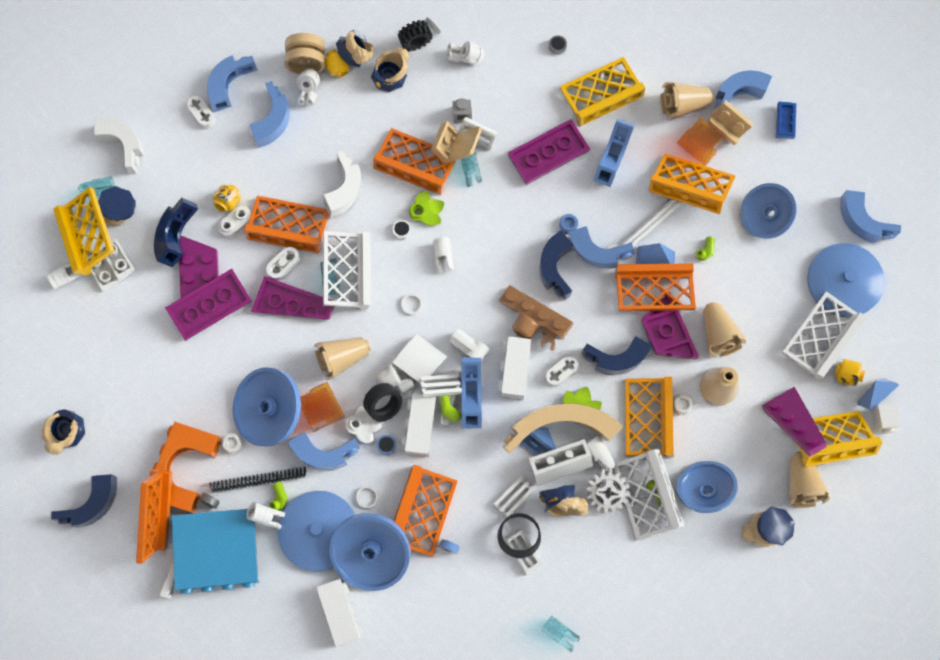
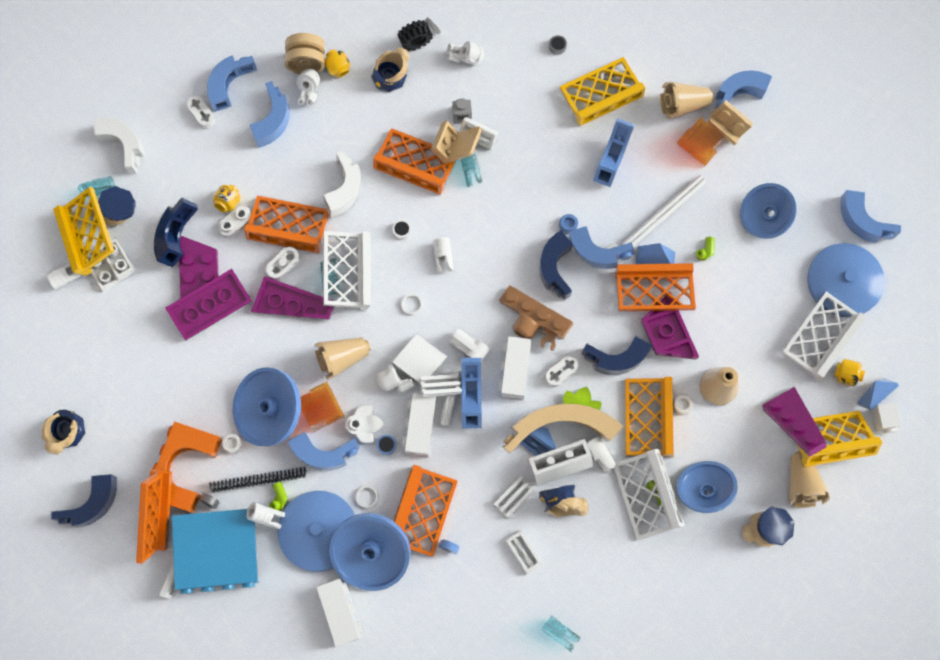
(354, 48): piece -> none
(390, 409): black tyre -> none
(429, 207): lime plate -> none
(449, 411): lime arm -> none
(518, 553): black tyre -> none
(548, 151): magenta plate -> none
(600, 490): white gear -> none
(687, 192): light orange fence -> none
(721, 332): tan cone -> none
(786, 120): blue plate -> none

